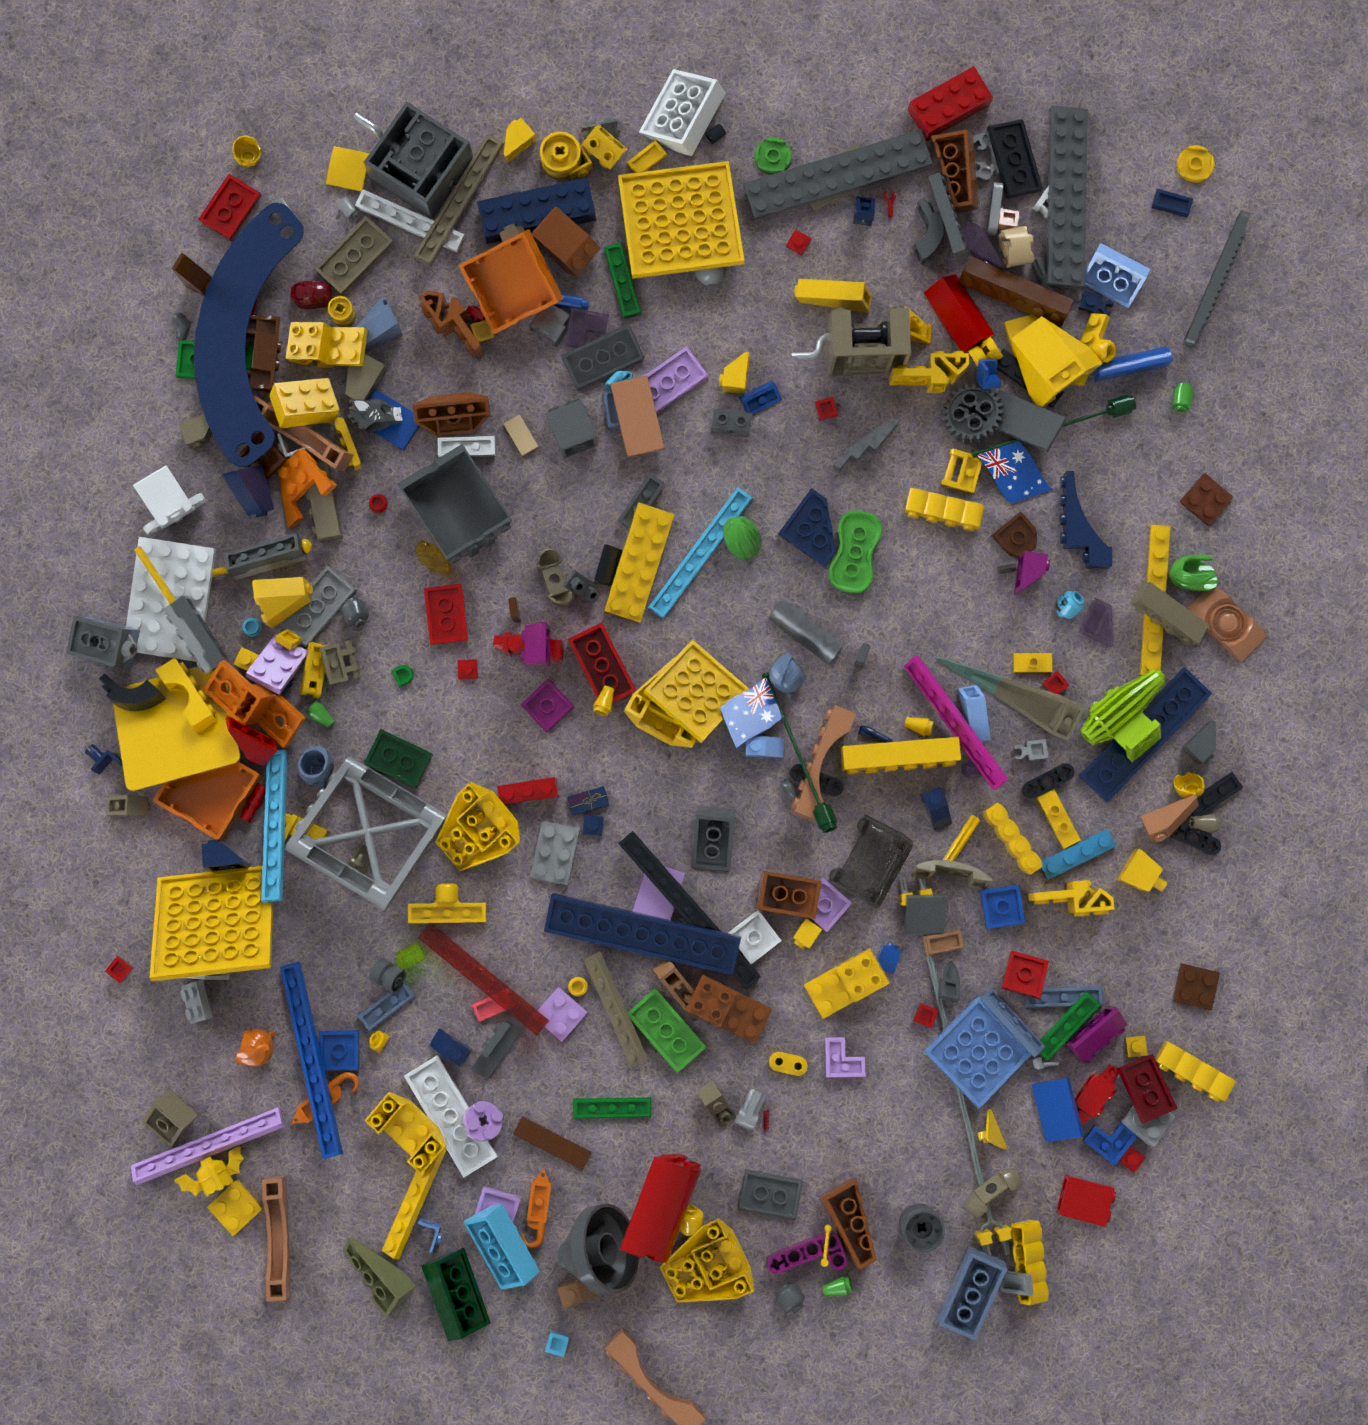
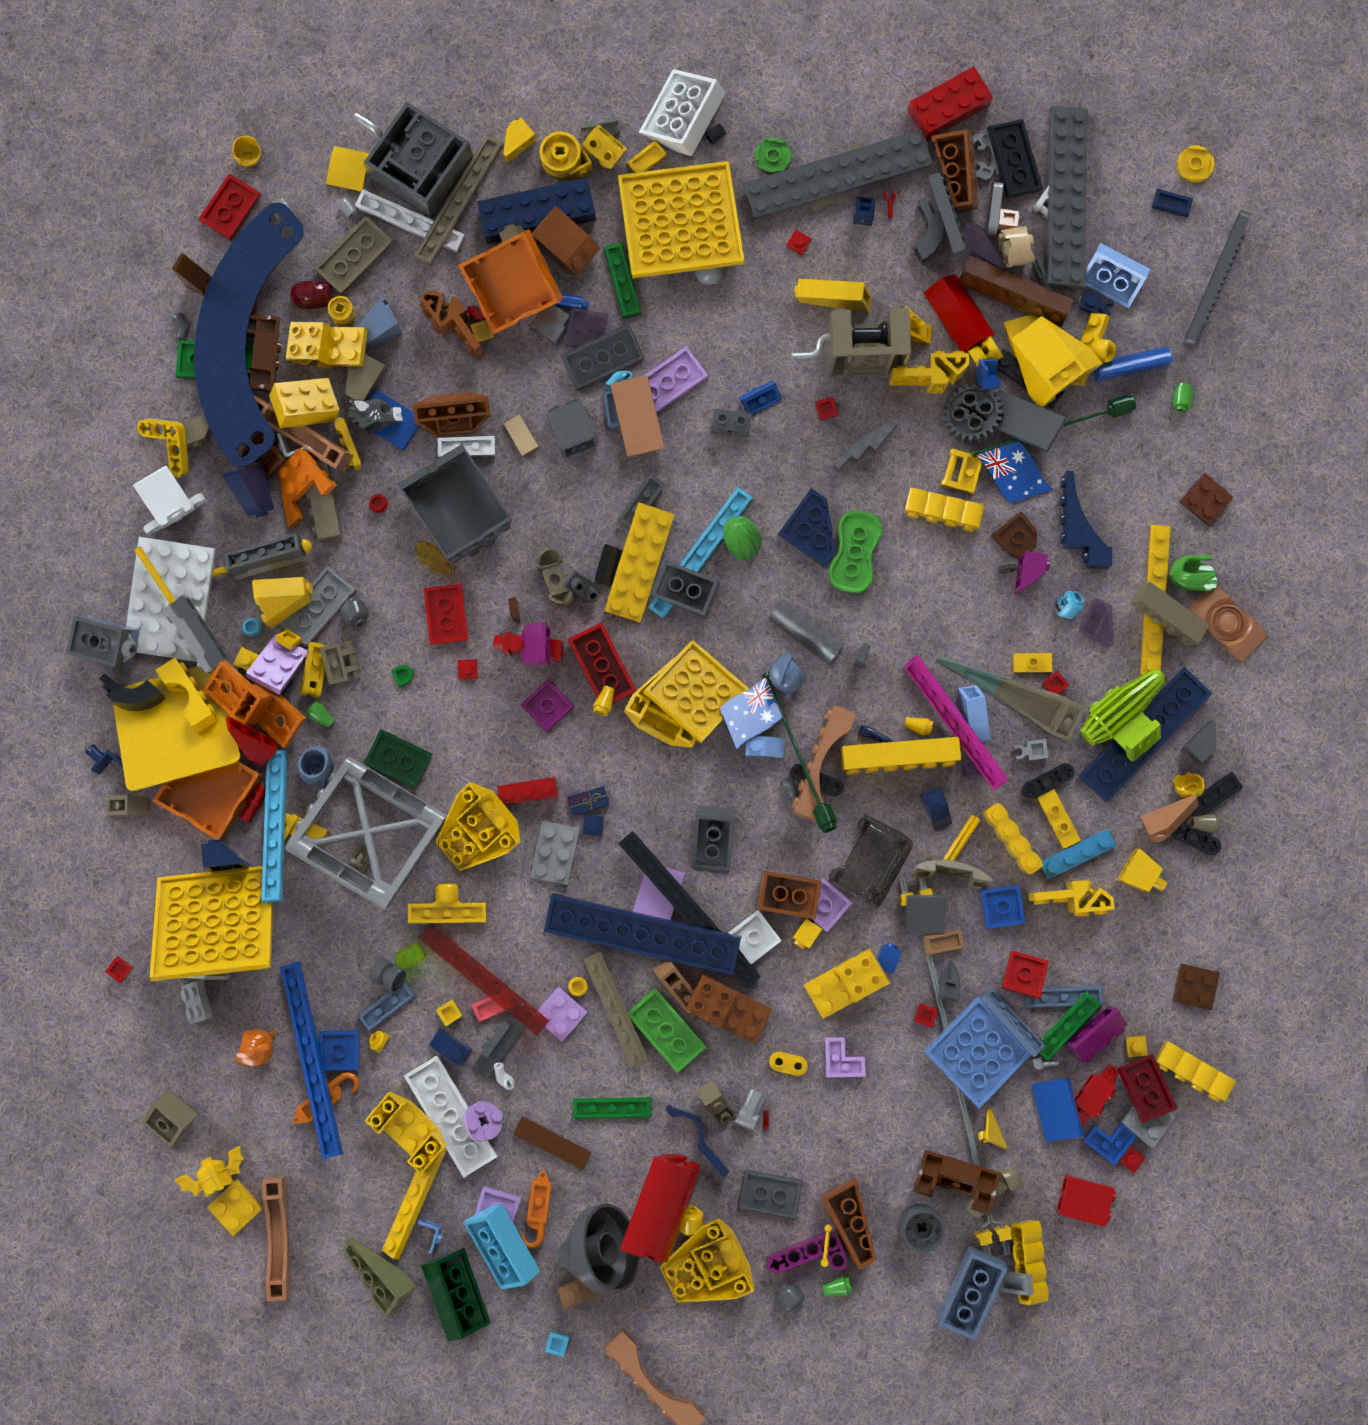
(173, 438): none -> yellow beam
(207, 1146): lavender plate -> none
(449, 1012): none -> yellow plate
(502, 1077): none -> white arm
(686, 589): none -> dark grey slope
(703, 1147): none -> dark blue piece
(735, 375): yellow slope -> none
(958, 1177): none -> reddish brown bracket

